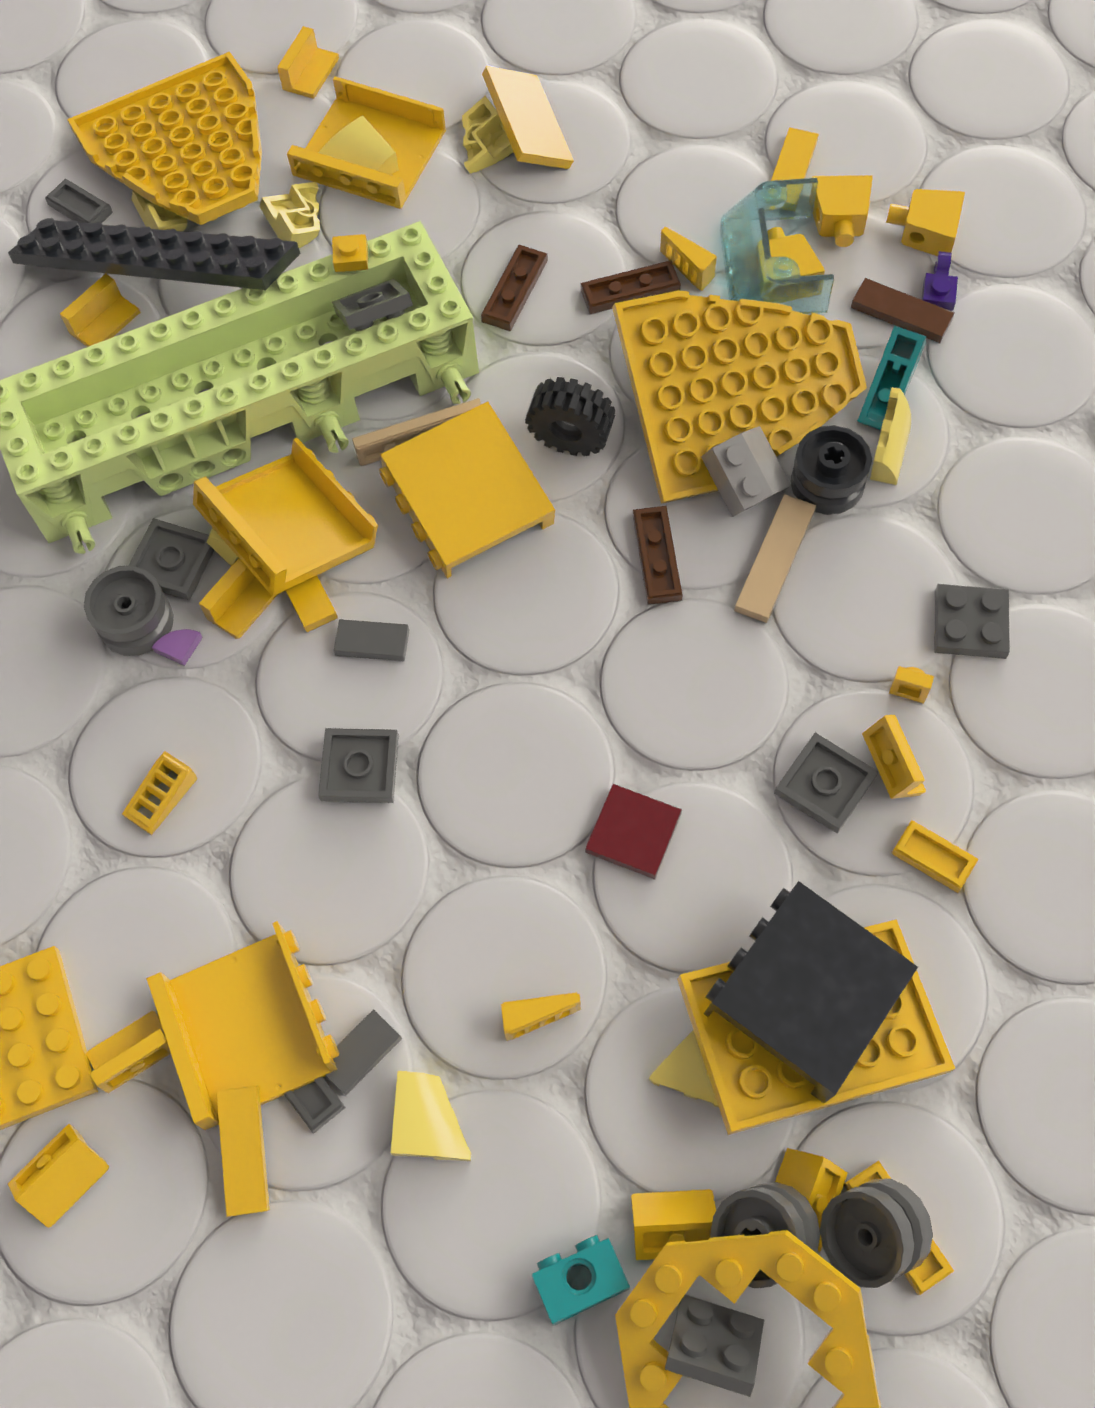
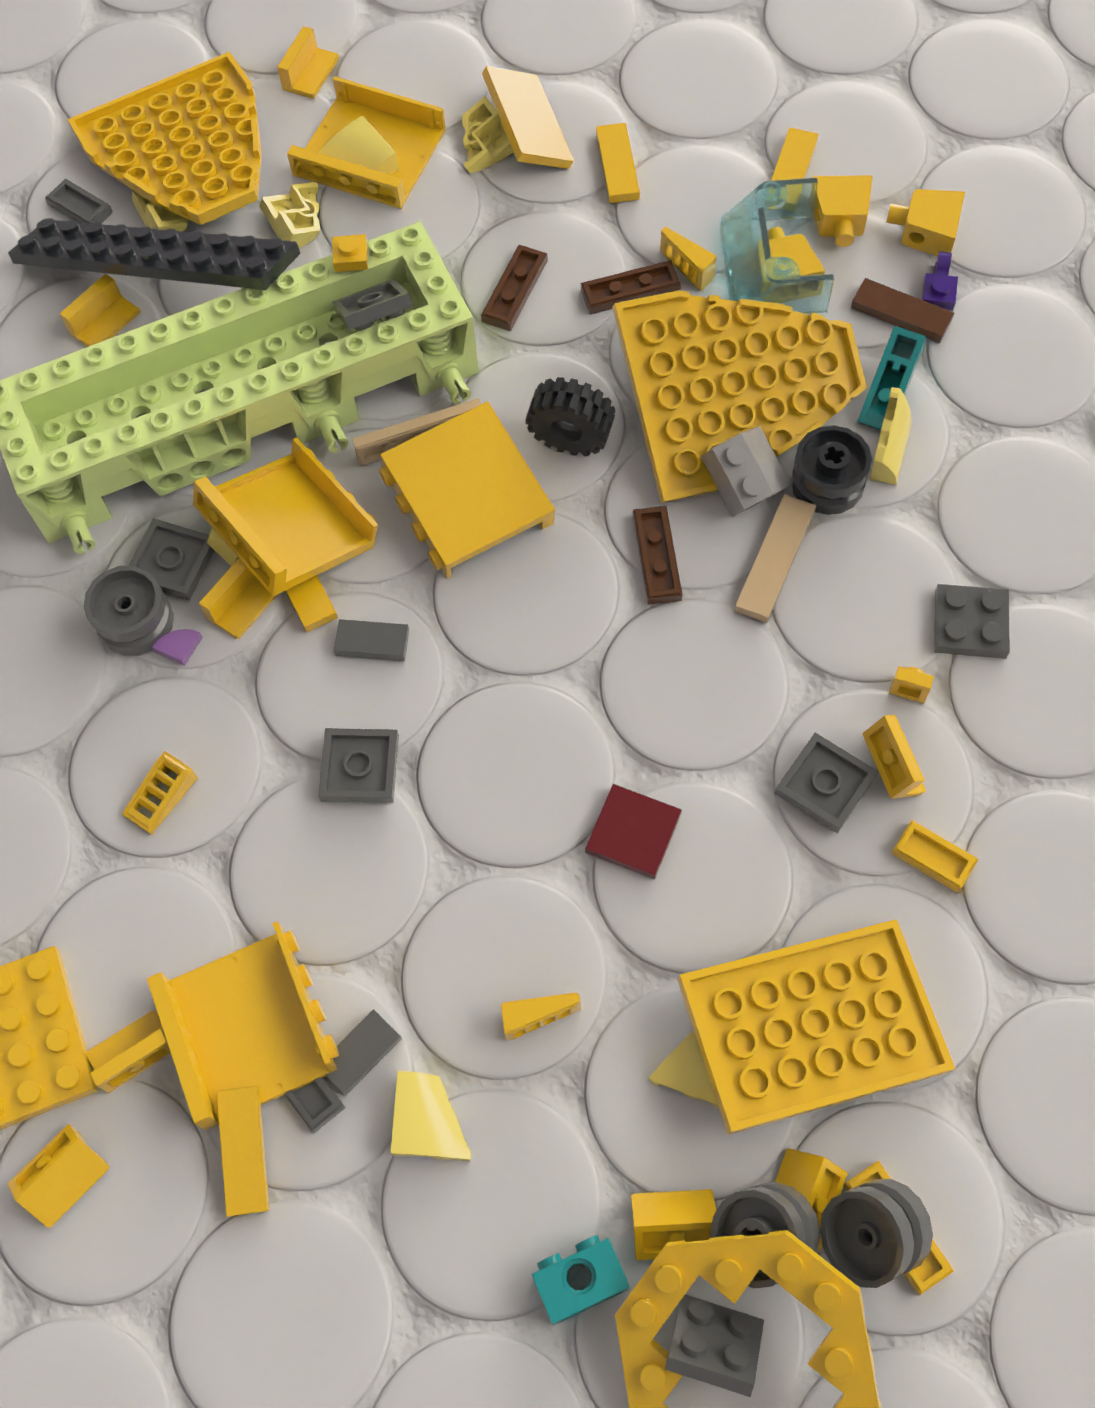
(617, 163): none -> yellow tile
(811, 988): black panel -> none

